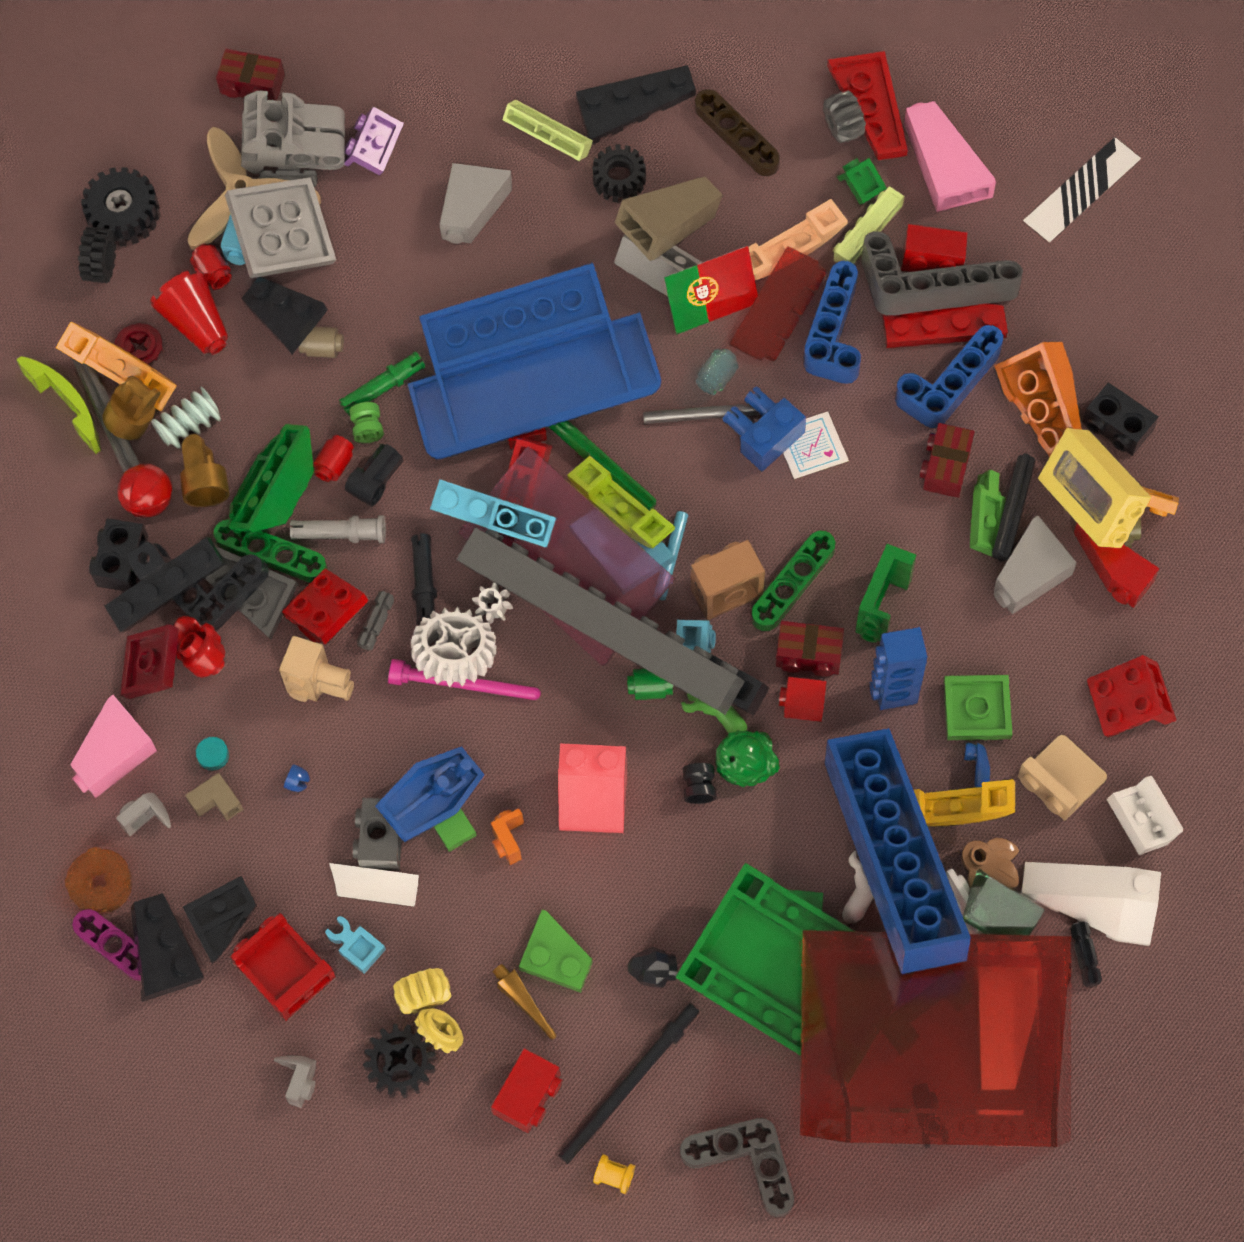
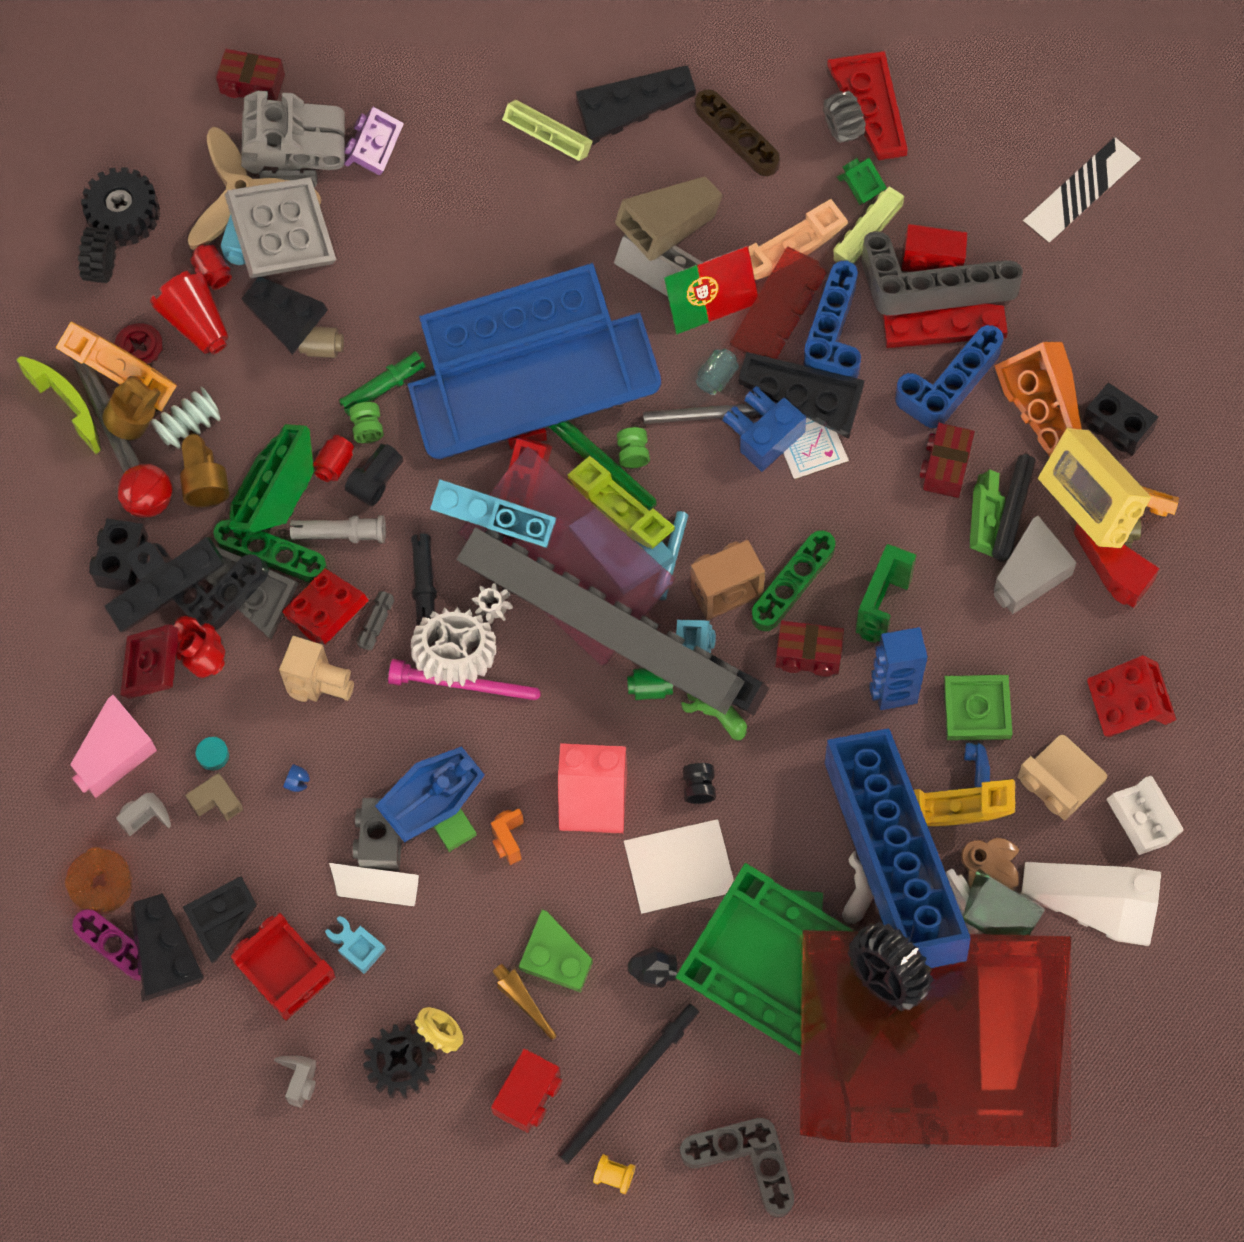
(422, 990): light yellow gear -> none
(472, 200): light grey slope -> none
(619, 158): black tyre -> none
(632, 445): none -> bright green wheel
(679, 866): none -> white sticker
(753, 758): green hair -> none
(803, 699): red brick -> none
(816, 393): none -> black wing
(890, 966): none -> black gear
(946, 160): bright pink slope -> none
(1086, 954): black axle -> none

